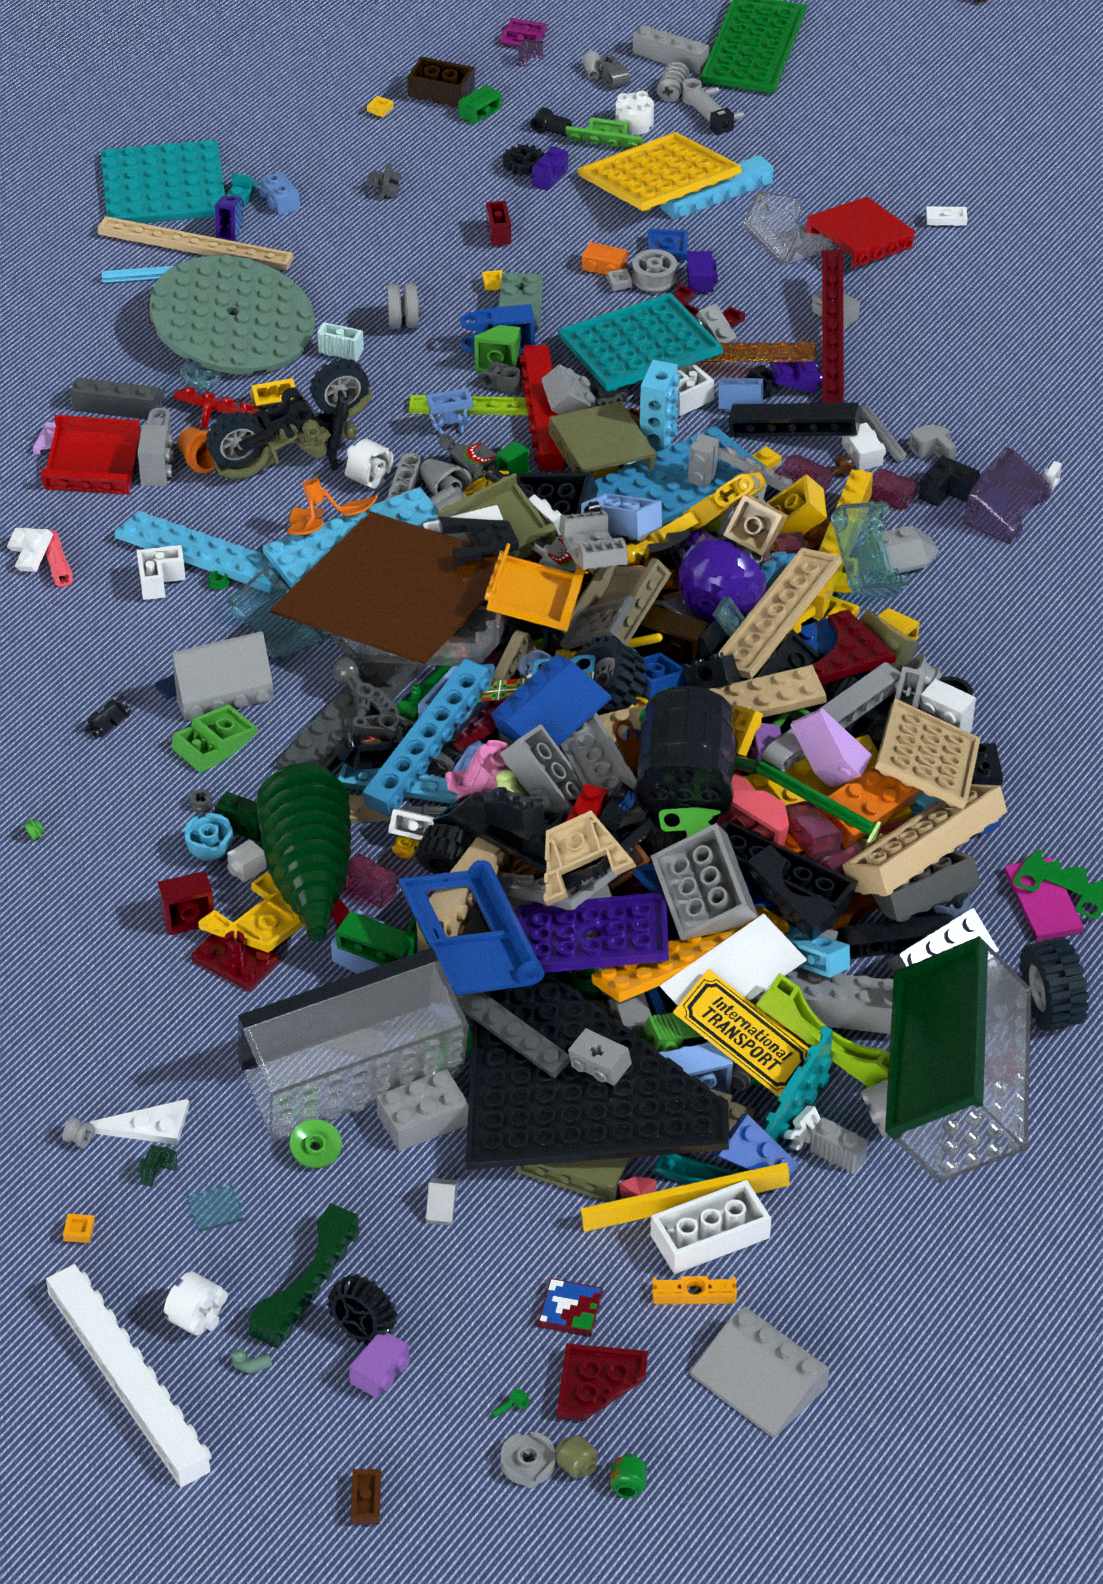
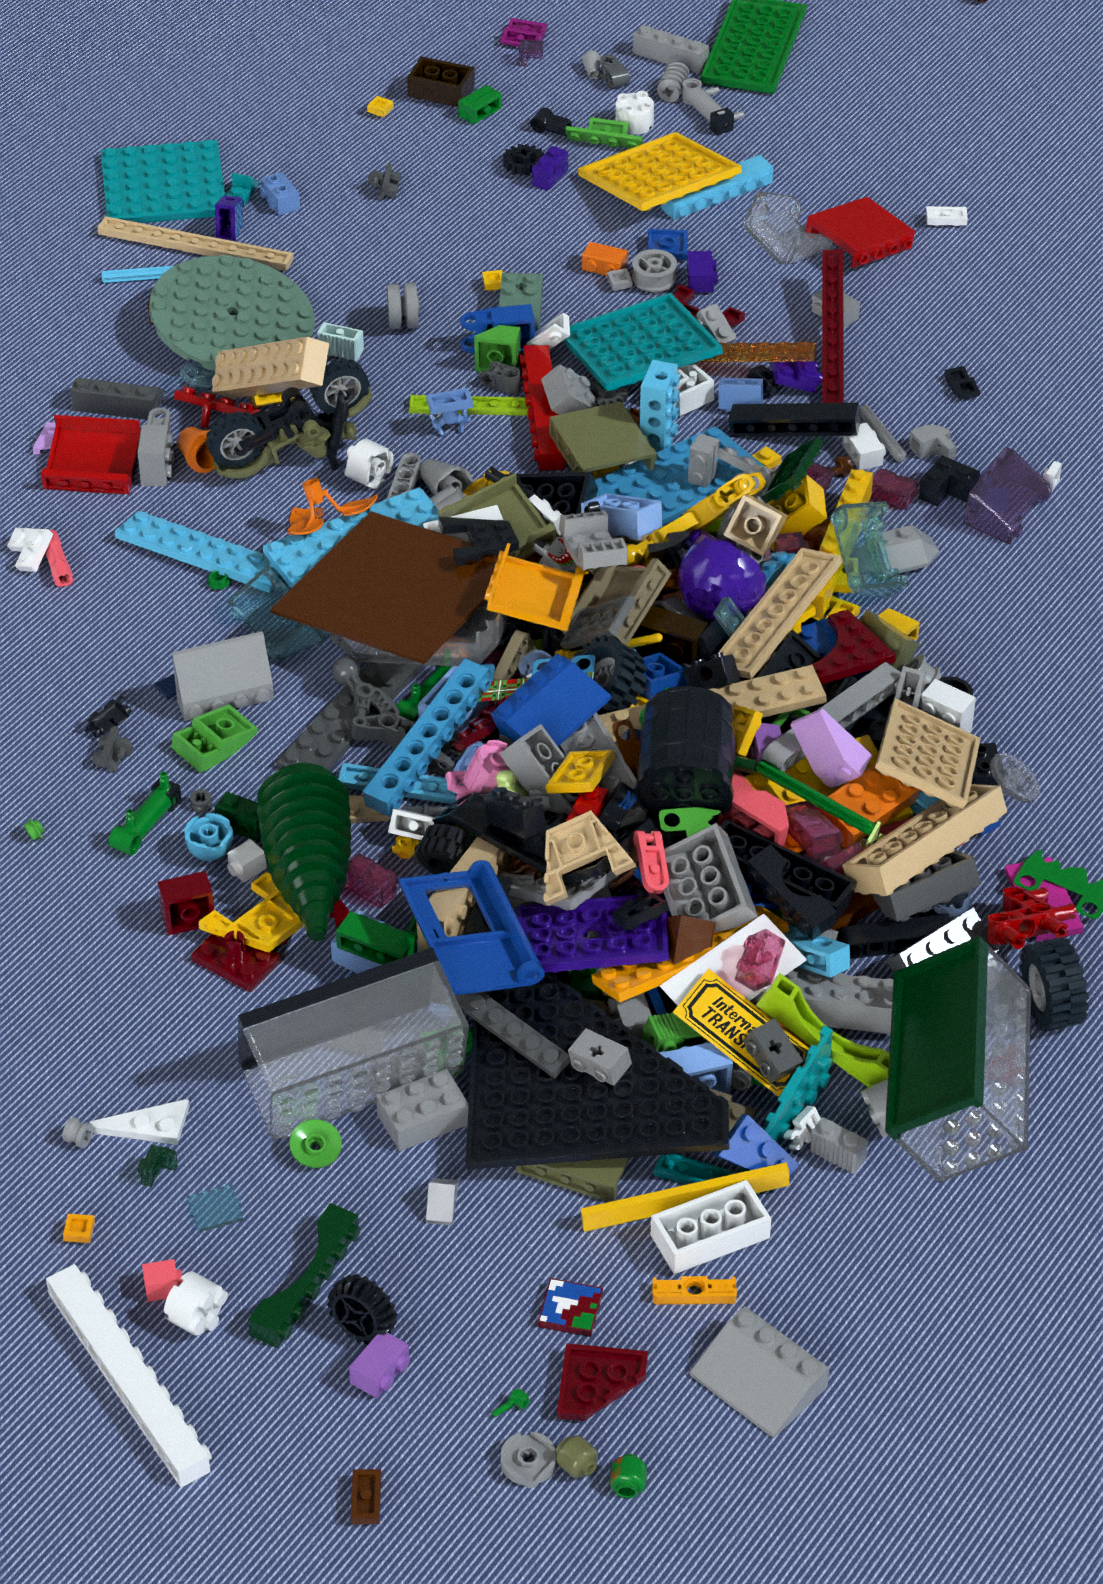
(113, 750): none -> dark grey hips
(157, 567): white brick -> none
(160, 1279): none -> coral brick
(164, 797): none -> green piece
(247, 1364): sand green arm -> none
(270, 367): none -> tan brick
(367, 751): black torso -> none
(474, 457): dark grey torso -> none
(498, 223): dark red brick -> none
(513, 459): green brick -> none
(552, 332): none -> white bracket
(580, 771): none -> yellow tile
(637, 1186): coral slope -> none
(641, 909): none -> black wing
(652, 861): none -> coral plate
(688, 936): none -> reddish brown slope
(759, 960): none -> clear pink brick
(772, 1051): none -> dark grey brick
(792, 470): none -> dark green plate
(961, 383): none -> black slope
(1014, 777): none -> clear shield
(1026, 916): none -> red pin

